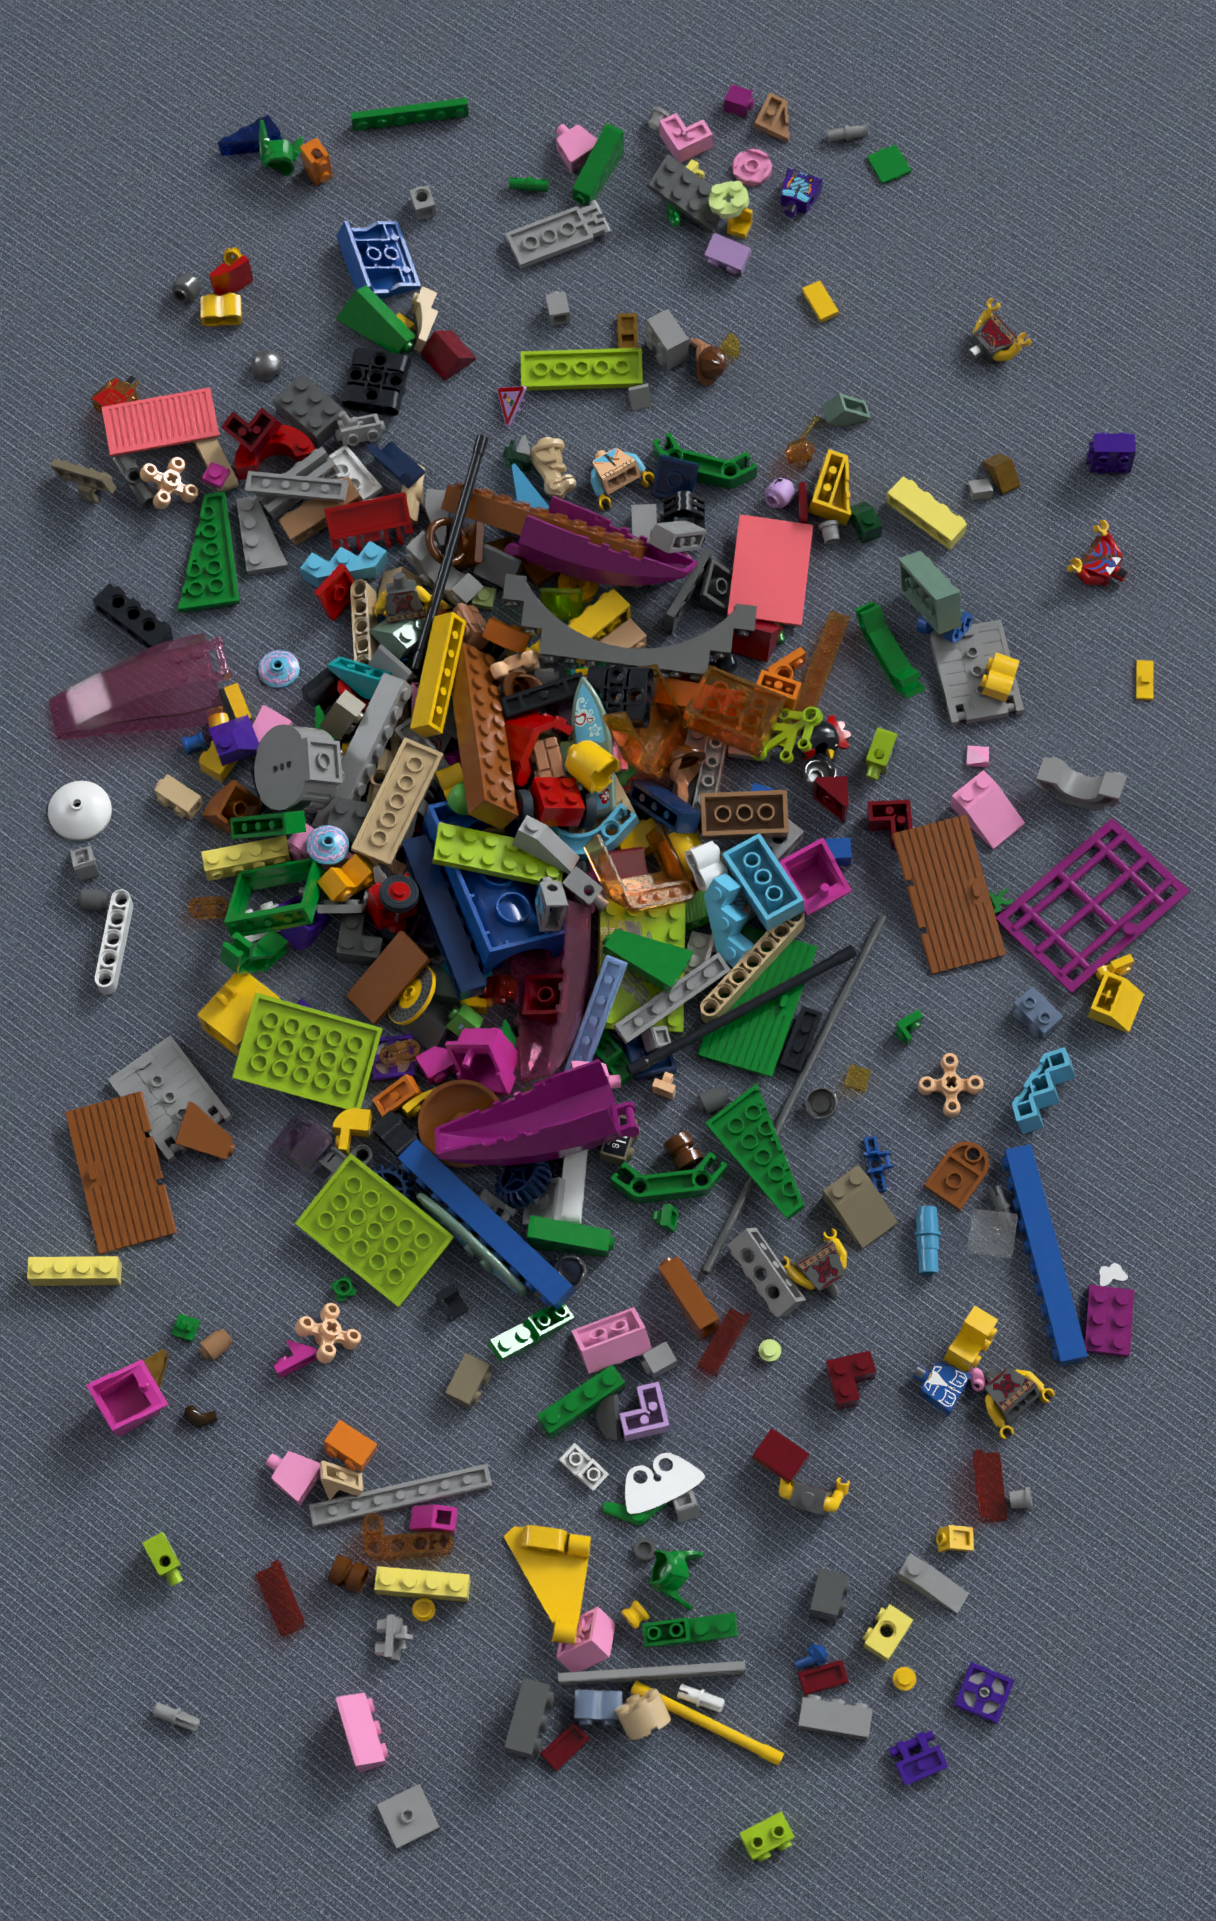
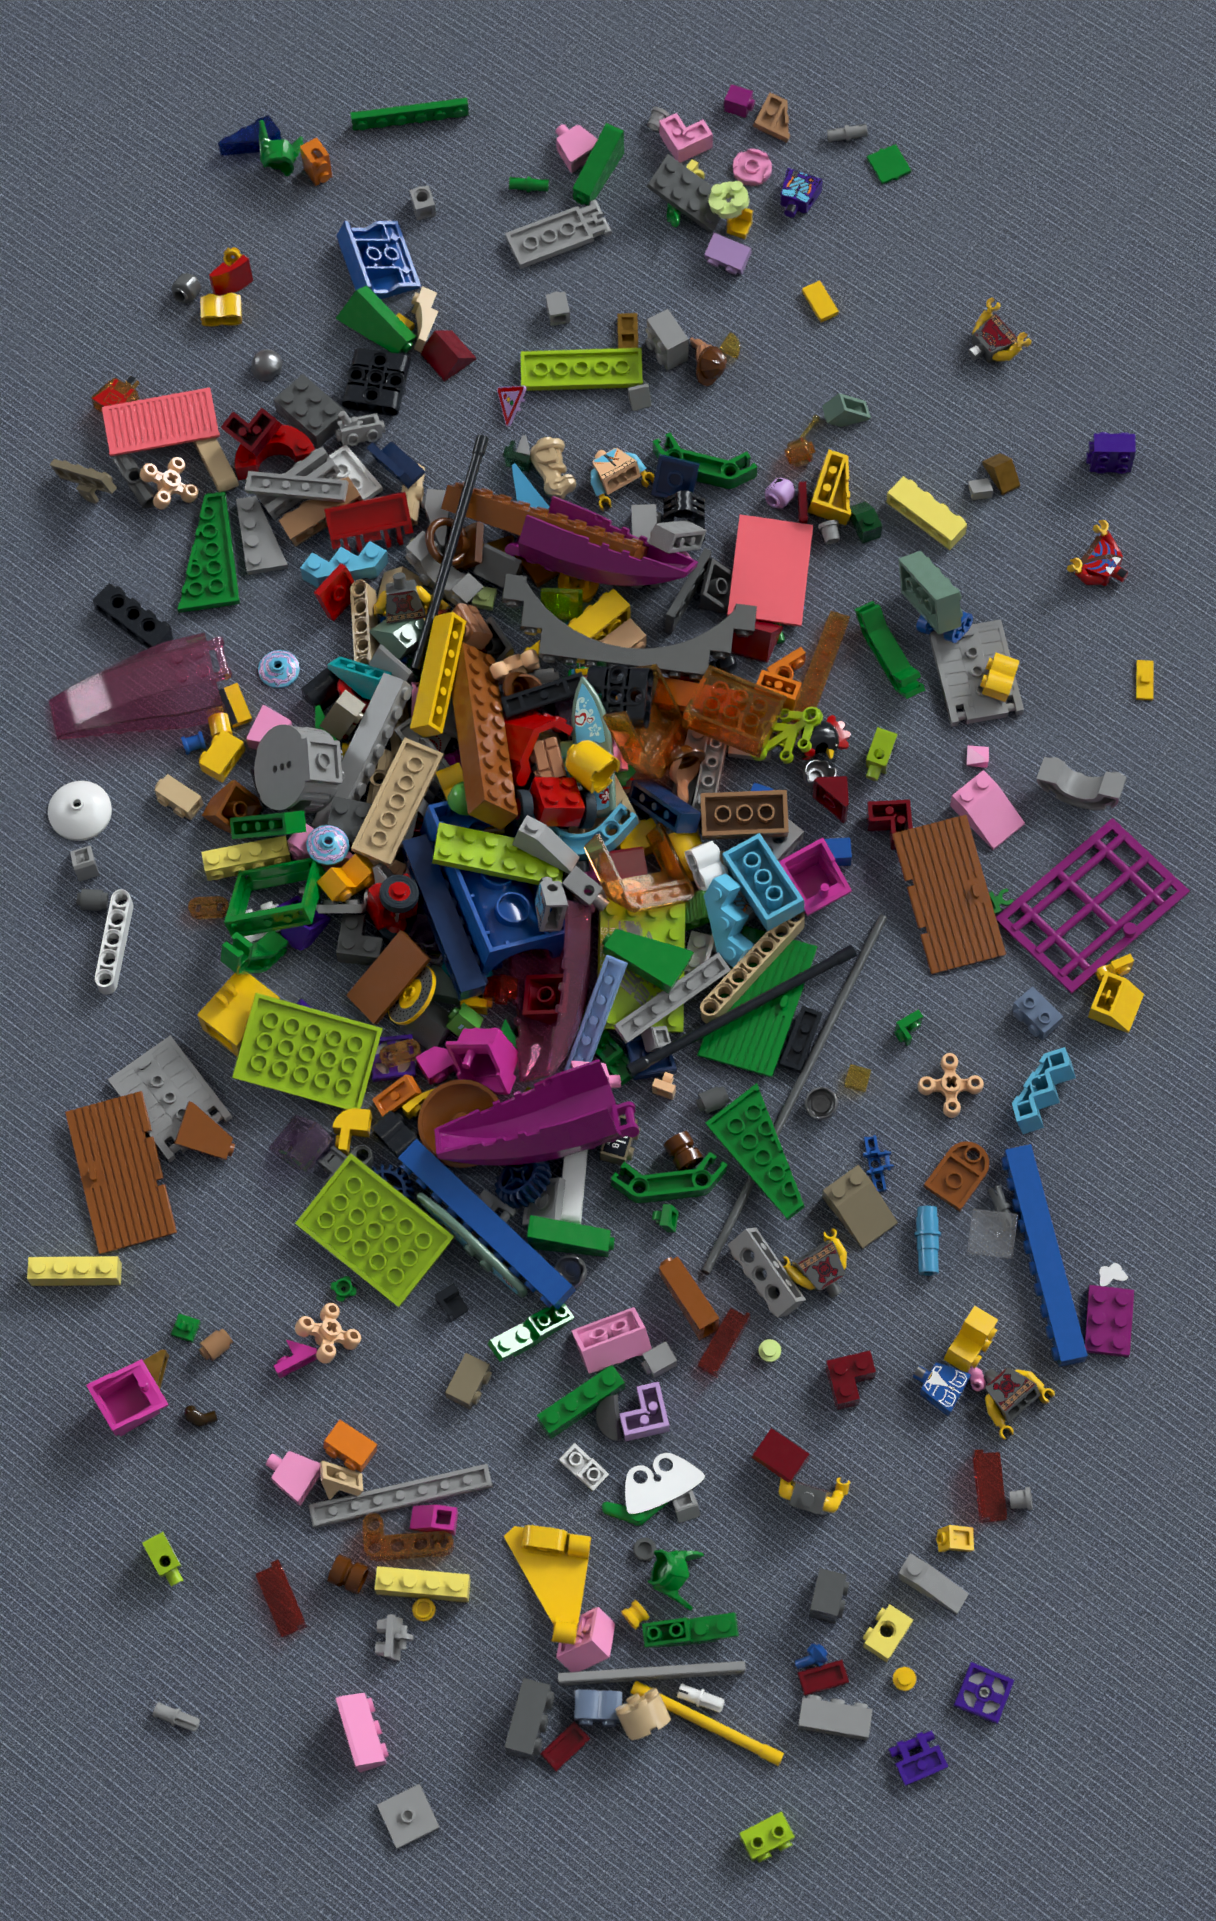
(216, 475): dark pink plate -> none
(234, 740): dark purple slope -> none
(506, 635): orange slope -> none

